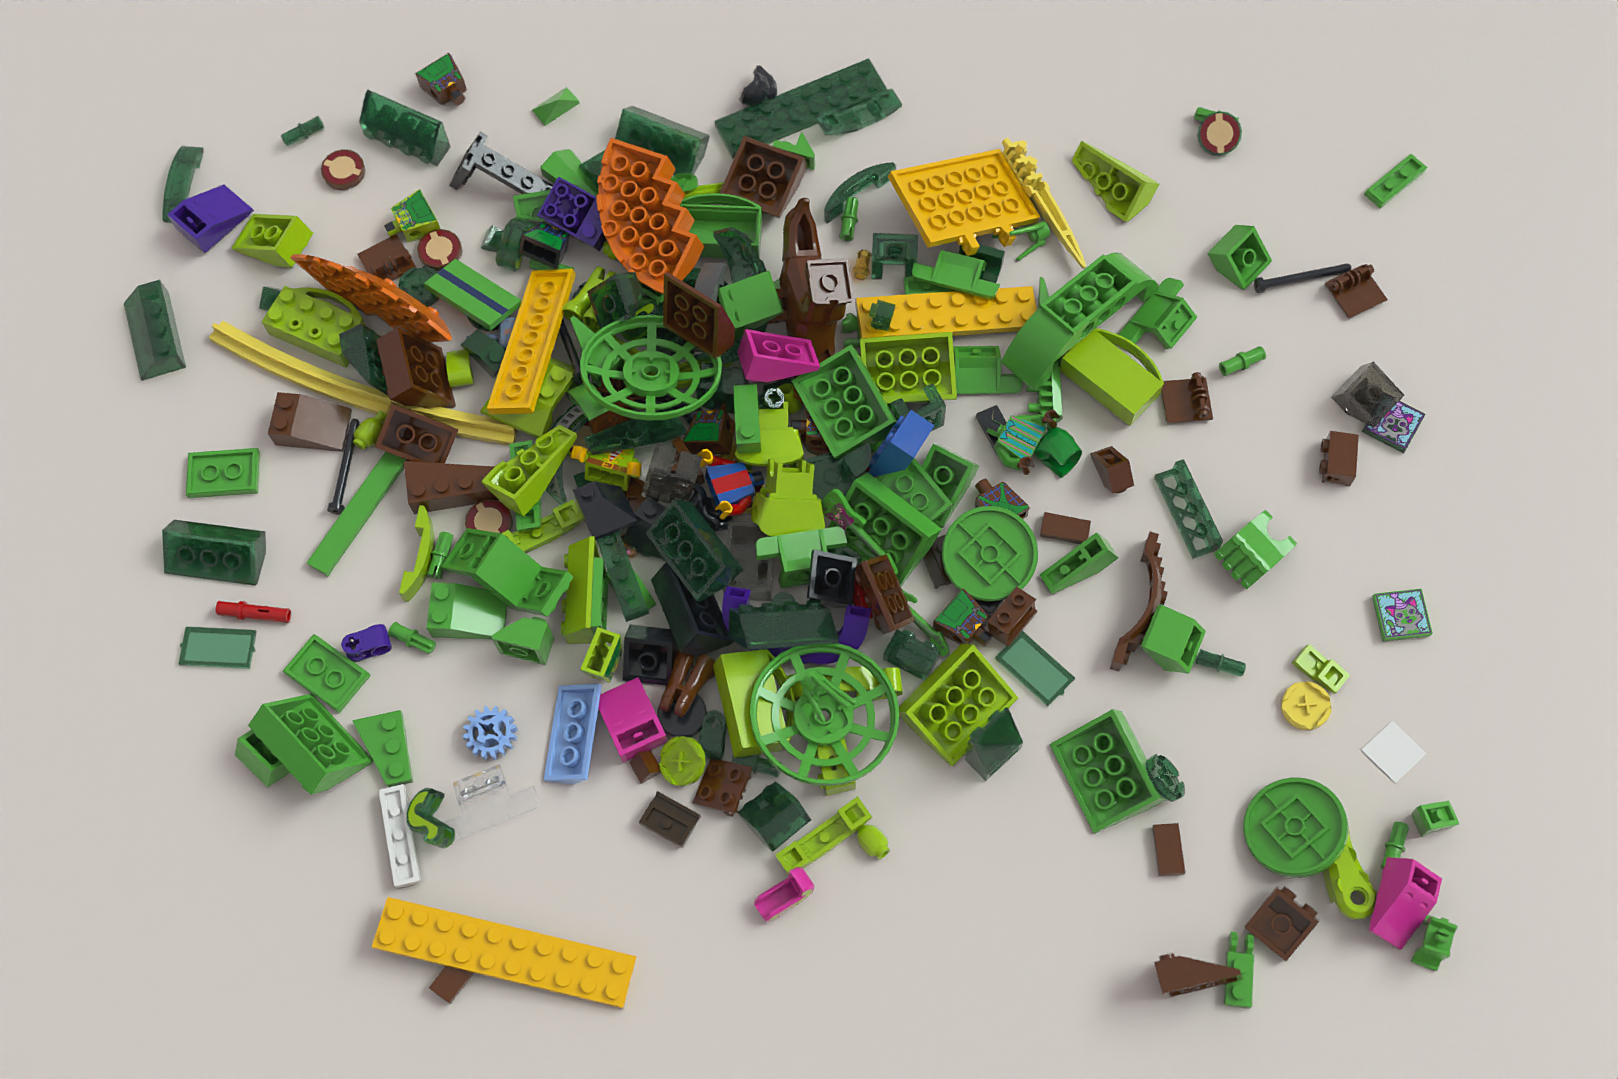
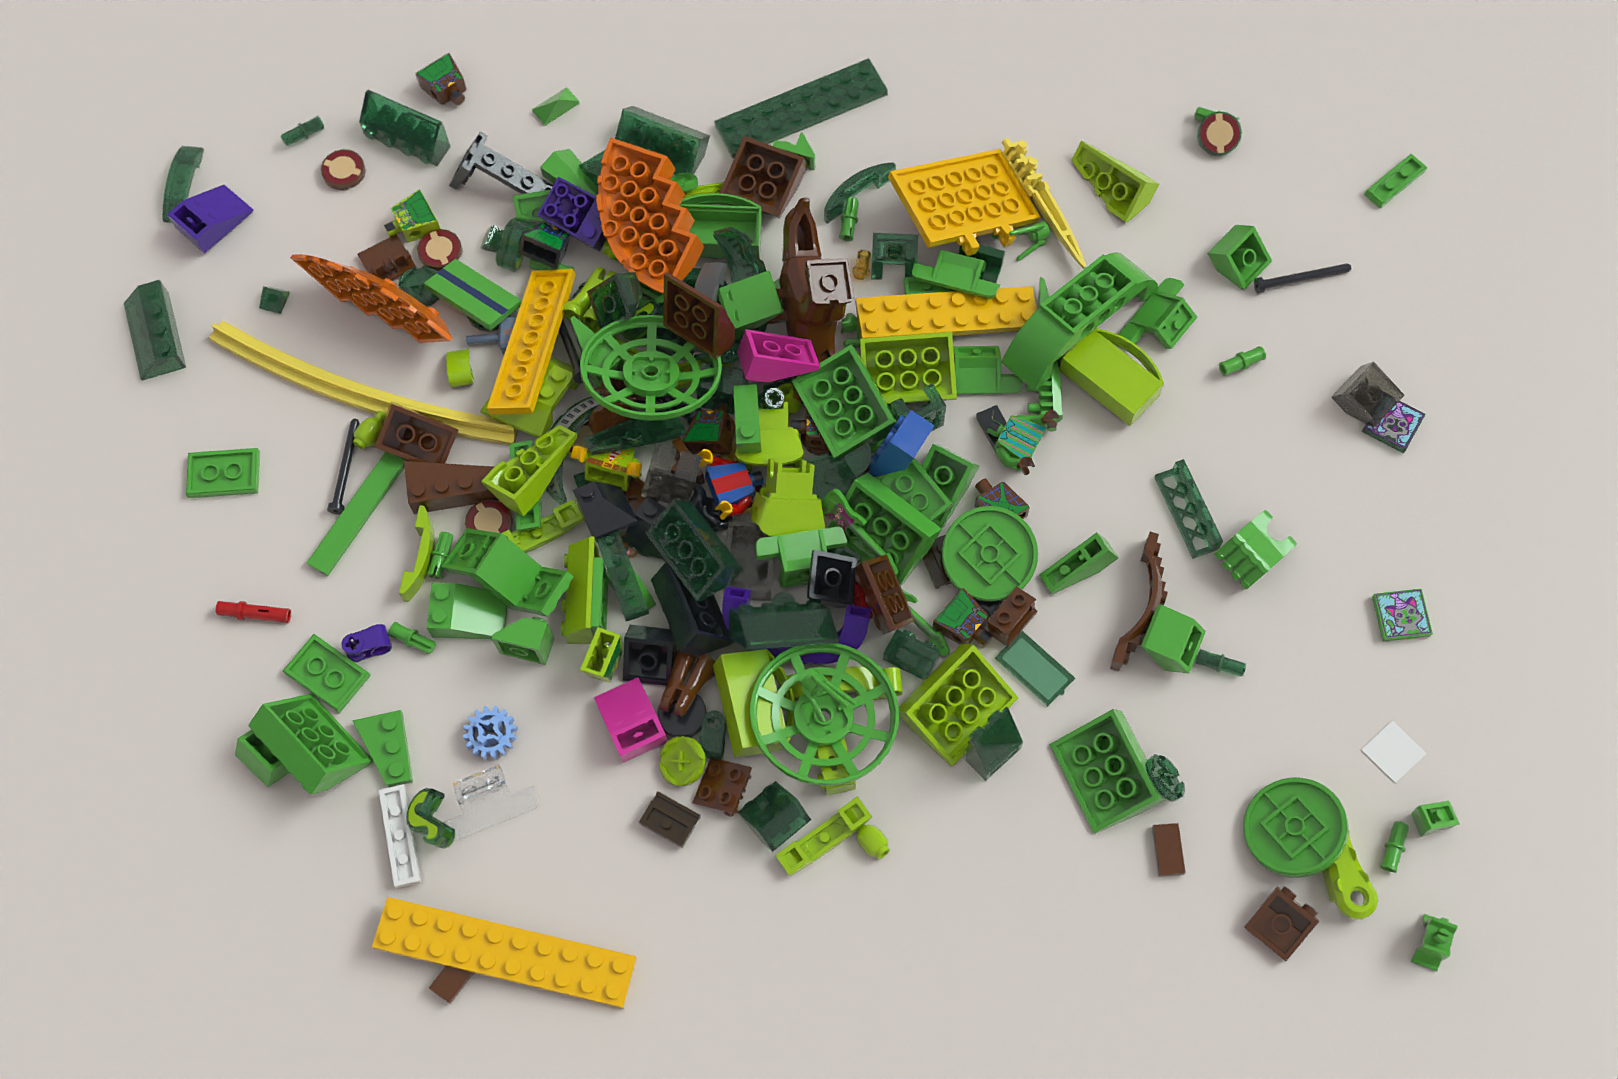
(213, 552): clear green slope -> none
(217, 647): clear green piece -> none
(273, 238): lime slope -> none
(308, 423): slope -> none
(312, 322): lime piece -> none
(361, 351): clear green slope -> none
(414, 370): reddish brown slope -> none
(485, 351): dark green slope -> none
(572, 733): light blue slope -> none
(583, 399): bright green slope -> none
(645, 766): reddish brown slope -> none
(758, 764): clear green axle -> none
(760, 89): black hair -> none
(784, 894): dark pink animal -> none
(861, 116): clear green slope -> none
(881, 315): clear green plate -> none
(1058, 451): green piece -> none
(1065, 528): reddish brown tile -> none
(1113, 469): reddish brown slope -> none
(1186, 975): reddish brown slope -> none
(1187, 399): reddish brown hinge -> none
(1240, 992): bright green hinge -> none
(1306, 705): light yellow tile -> none
(1319, 669): lime slope -> none
(1340, 458): reddish brown hinge -> none
(1356, 290): reddish brown hinge -> none
(1403, 900): dark pink slope -> none

